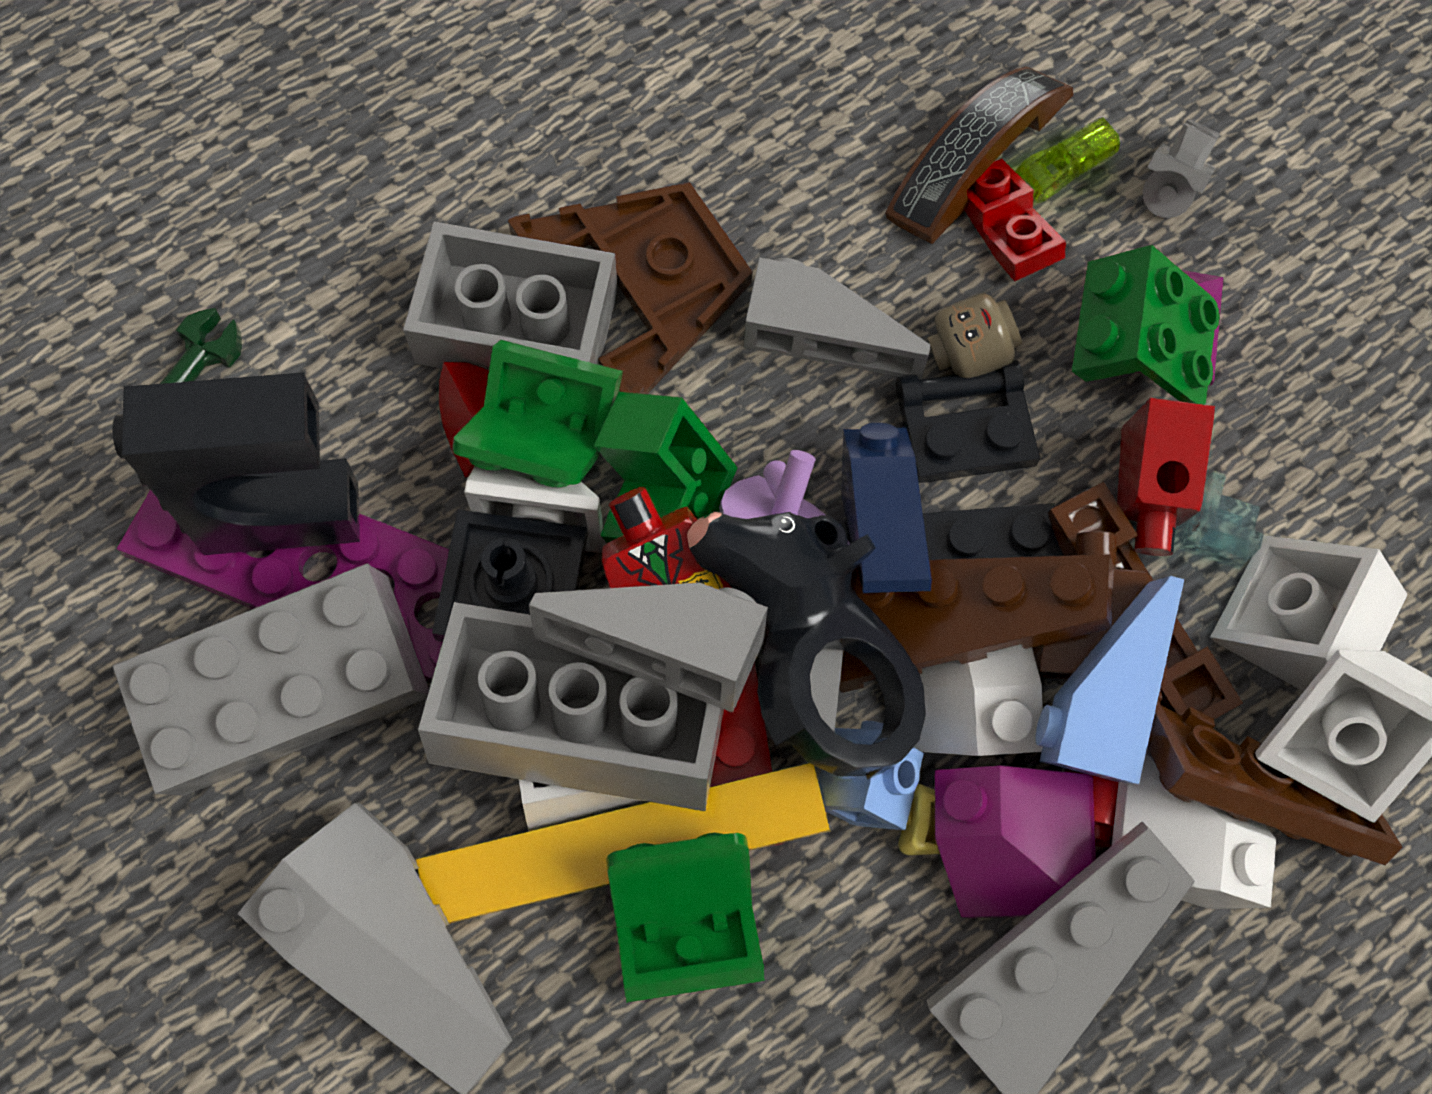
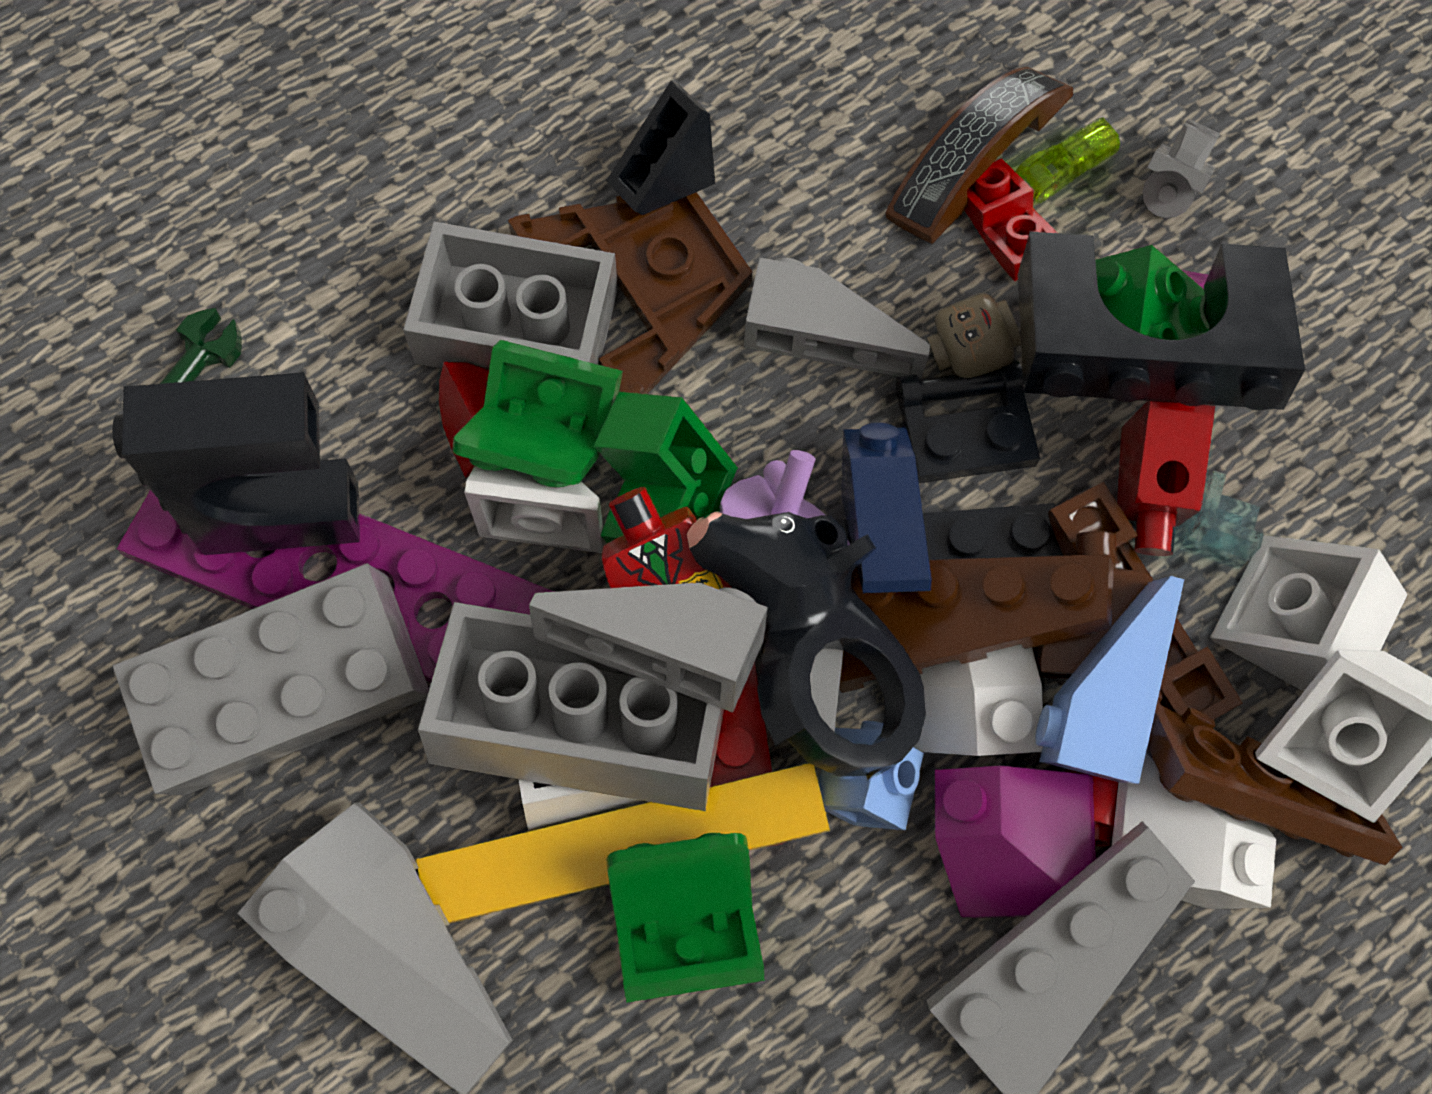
(506, 561): black plate -> none
(667, 155): none -> black slope
(920, 828): light yellow piece -> none
(1083, 351): none -> black arch

